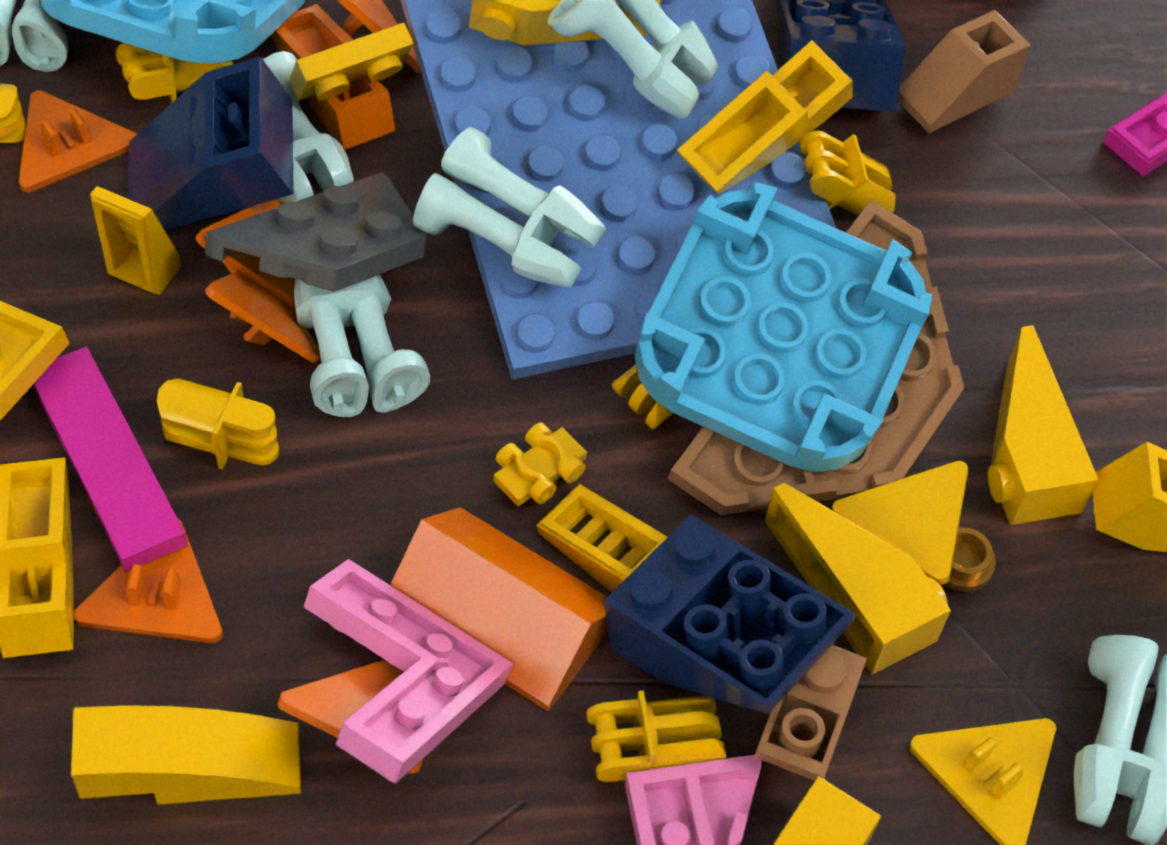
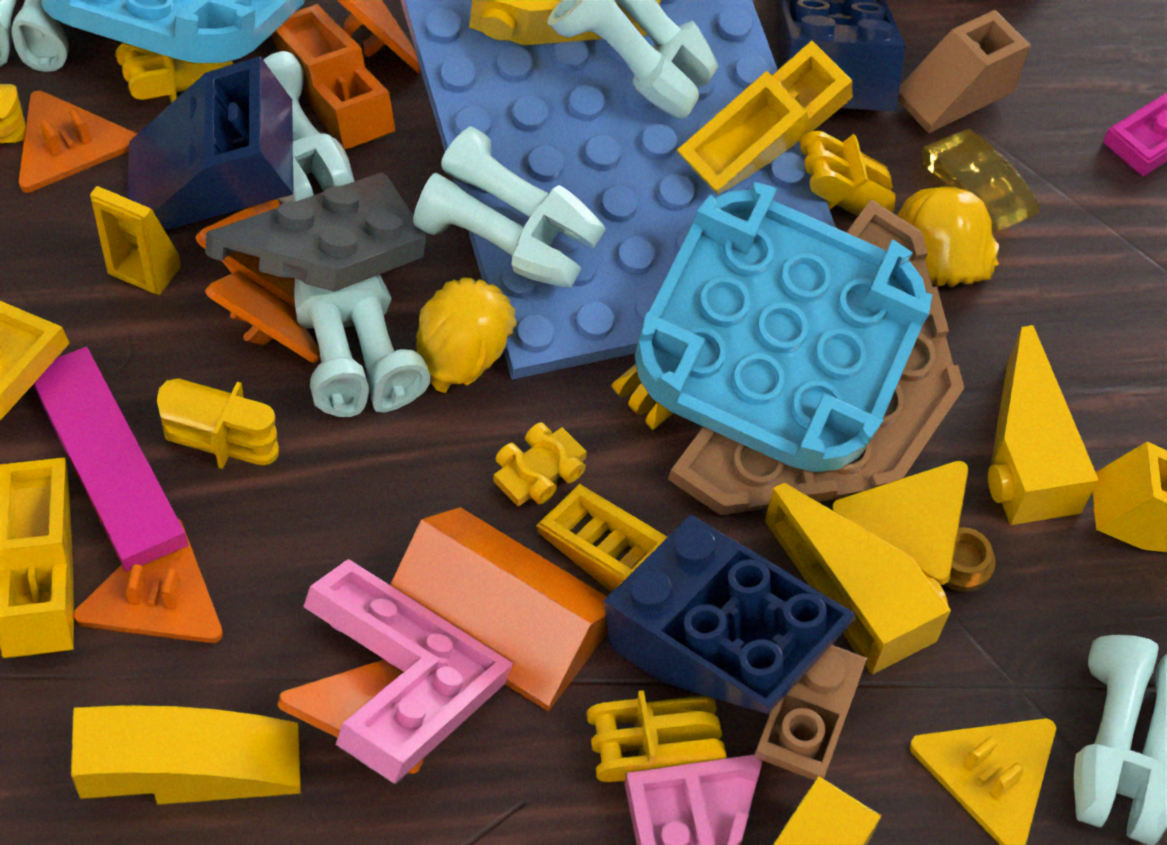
(332, 69): yellow plate -> none
(463, 331): none -> yellow hair
(954, 233): none -> yellow hair
(977, 167): none -> clear yellow slope

